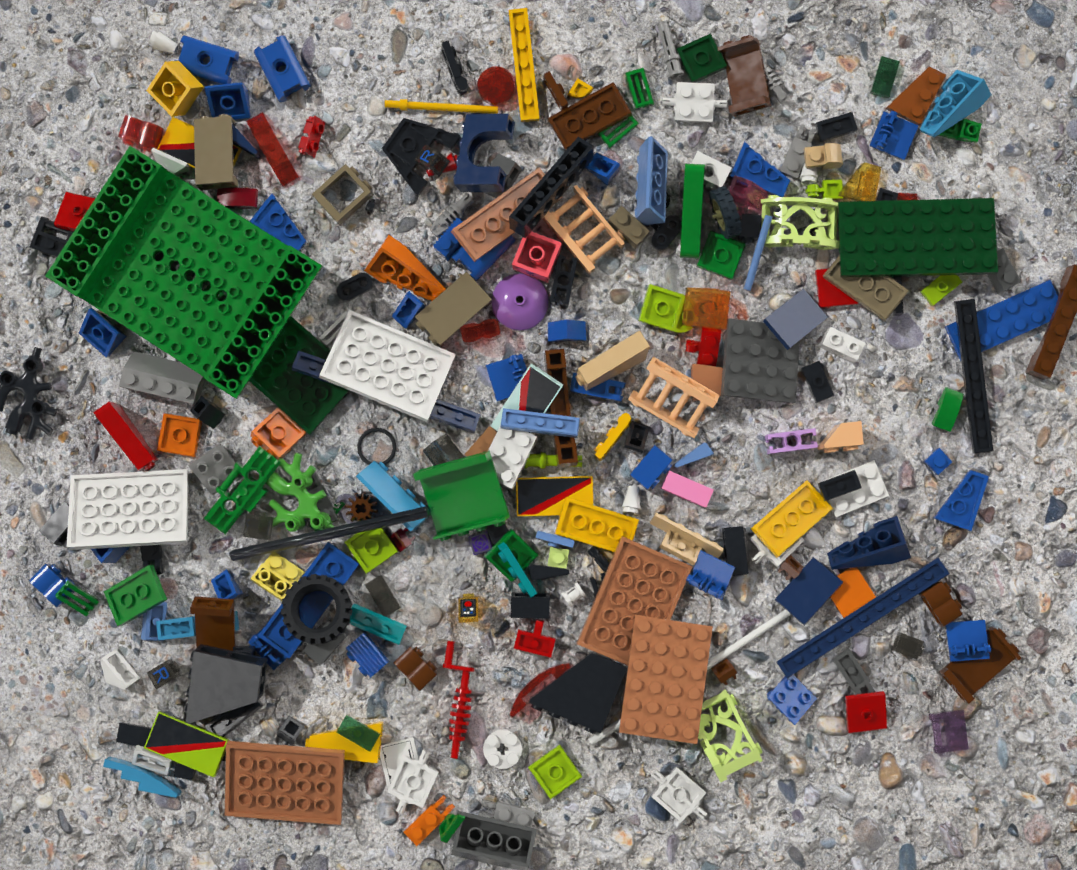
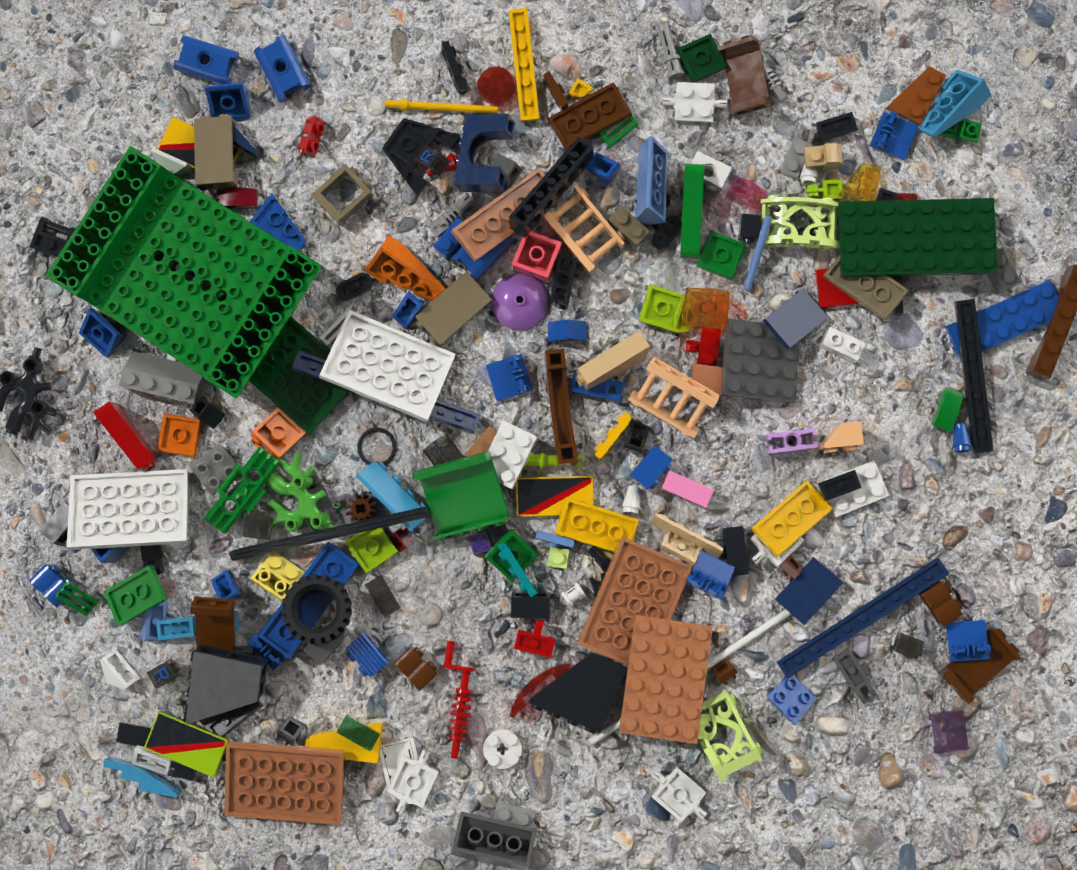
(72, 211): red plate -> none
(140, 133): clear red brick -> none
(163, 43): white cone -> none
(175, 88): yellow brick -> none
(272, 149): clear red slope -> none
(377, 624): teal plate -> none
(427, 821): orange hinge -> none
(449, 826): green tile -> none
(468, 608): slope -> none
(486, 330): clear red brick -> none
(532, 393): tile -> none
(540, 423): medium blue tile -> none
(541, 572): black slope -> none
(555, 771): lime plate -> none
(643, 103): green tile -> none
(698, 453): medium blue slope -> none
(725, 212): black wheel -> none
(756, 169): blue wing -> none
(817, 381): black plate -> none
(852, 593): orange tile -> none
(866, 712): red plate -> none
(878, 546): dark blue wedge -> none
(884, 77): clear green plate -> none
(938, 461): blue plate -> none
(940, 288): lime plate -> none
(961, 439): none -> blue cone
(964, 501): blue wing -> none

